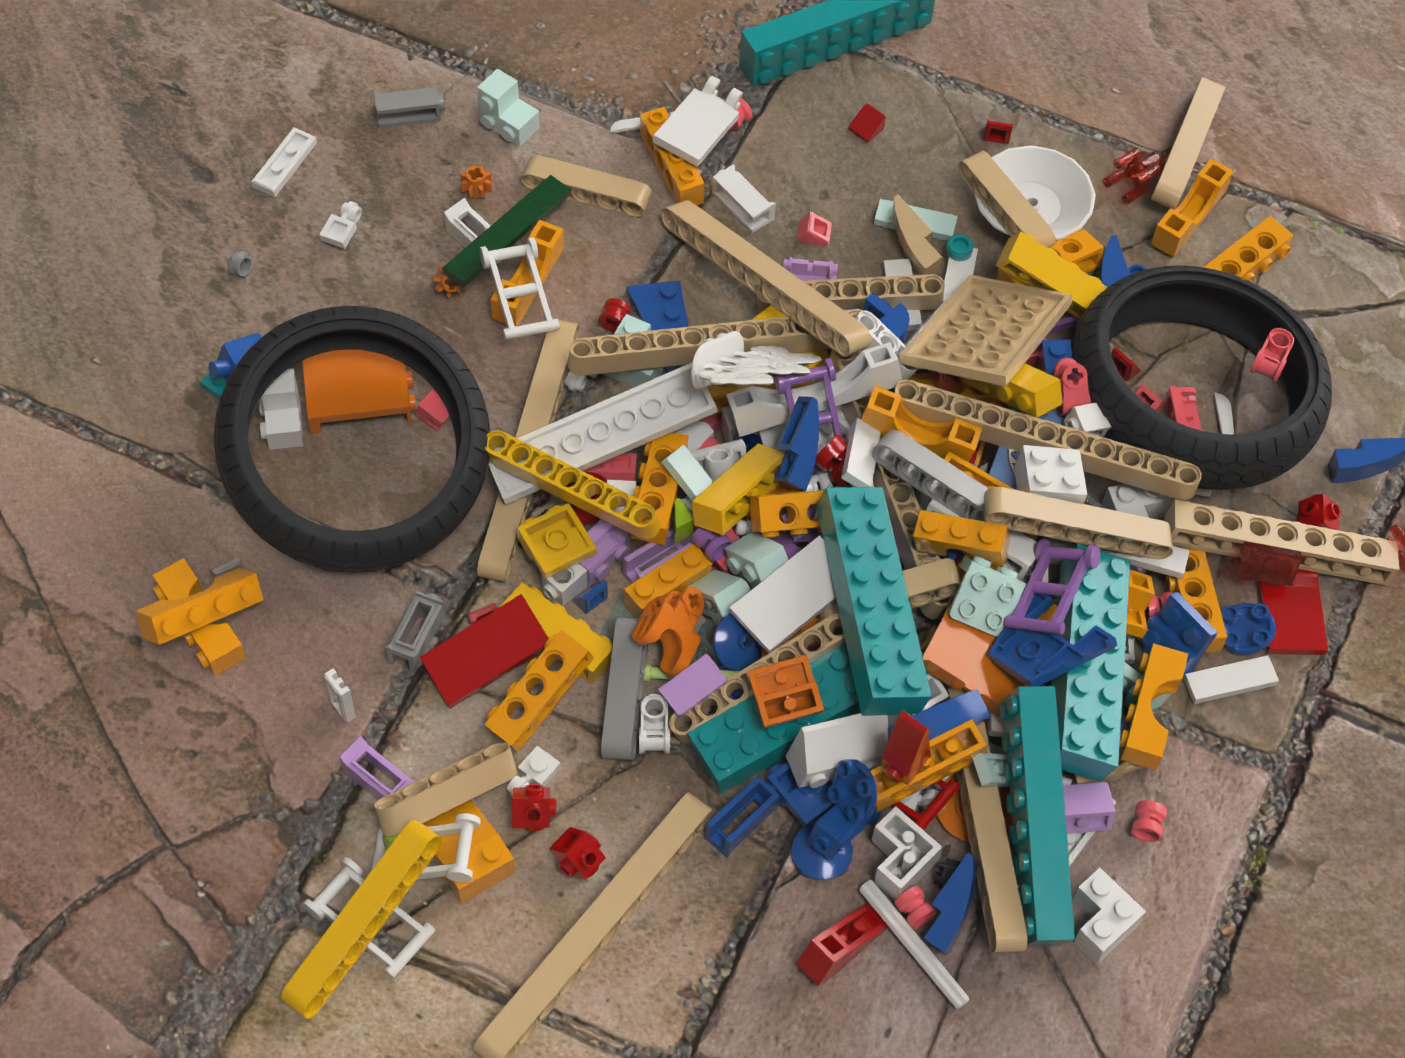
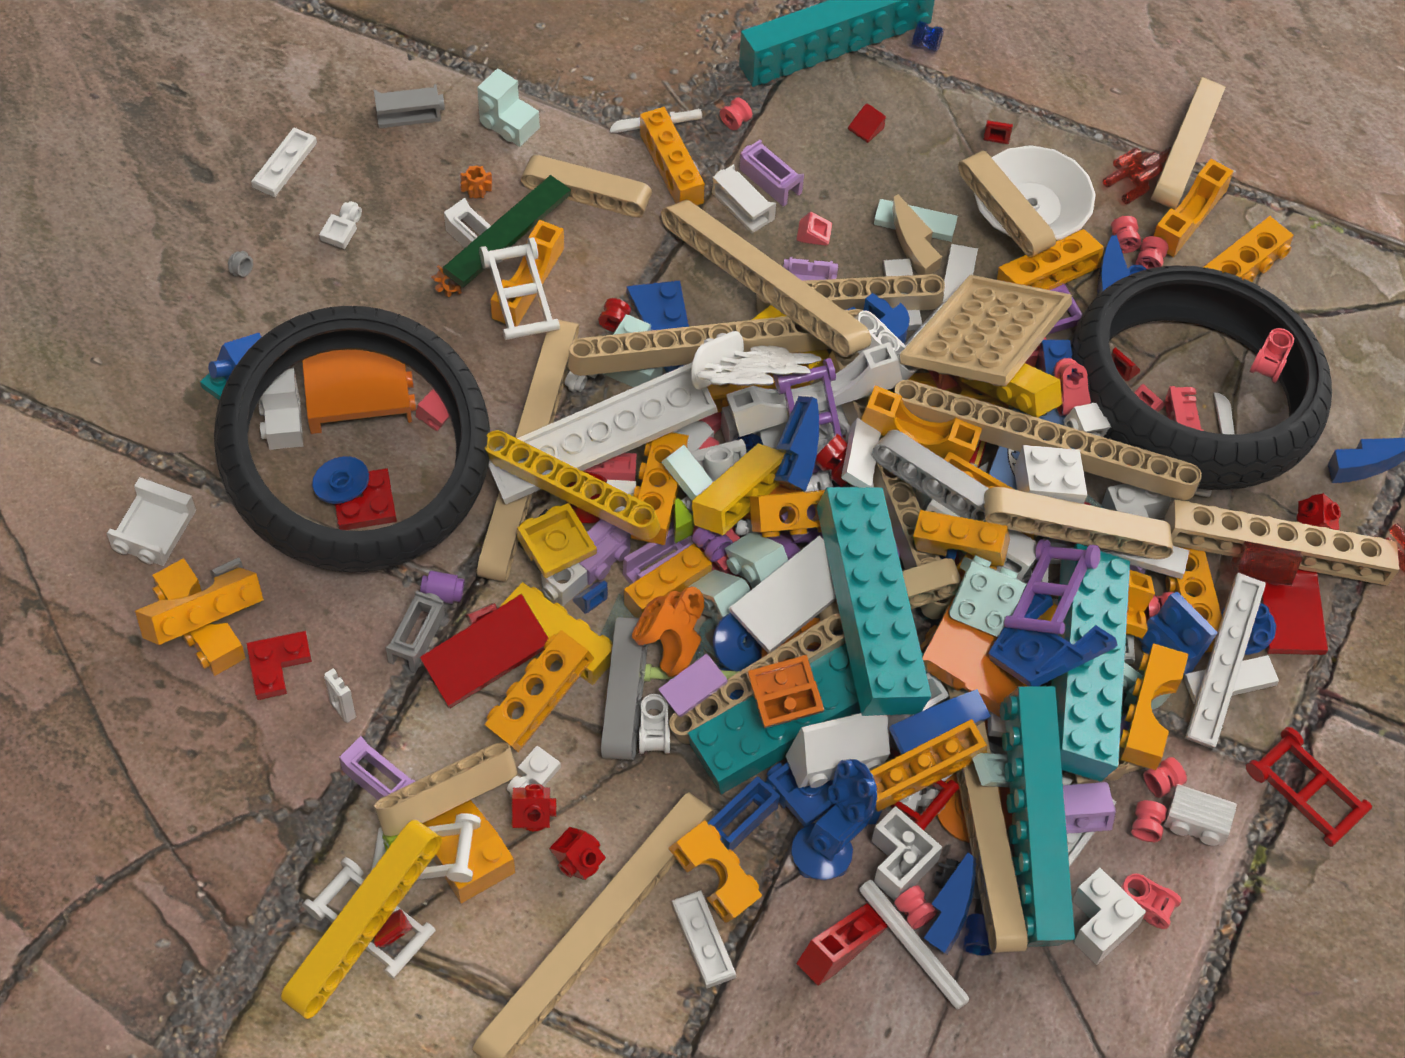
(153, 523): none -> white panel
(270, 656): none -> red plate
(340, 479): none -> blue dish
(373, 508): none -> red plate
(393, 929): none -> red slope
(444, 585): none -> medium lavender brick
(699, 123): white tile -> none
(703, 939): none -> white tile
(735, 887): none -> light orange arch
(770, 172): none -> lavender window
(906, 749): red slope -> none
(928, 36): none -> clear blue wheel
(959, 247): teal tile -> none
(977, 940): none -> clear blue wheel
(1044, 269): yellow brick -> none
(1126, 231): none -> coral wheel
(1152, 252): none -> coral wheel
(1152, 898): none -> coral piece
(1165, 777): none -> coral wheel
(1200, 815): none -> white brick
(1225, 661): none -> white tile
(1293, 741): none -> red piece

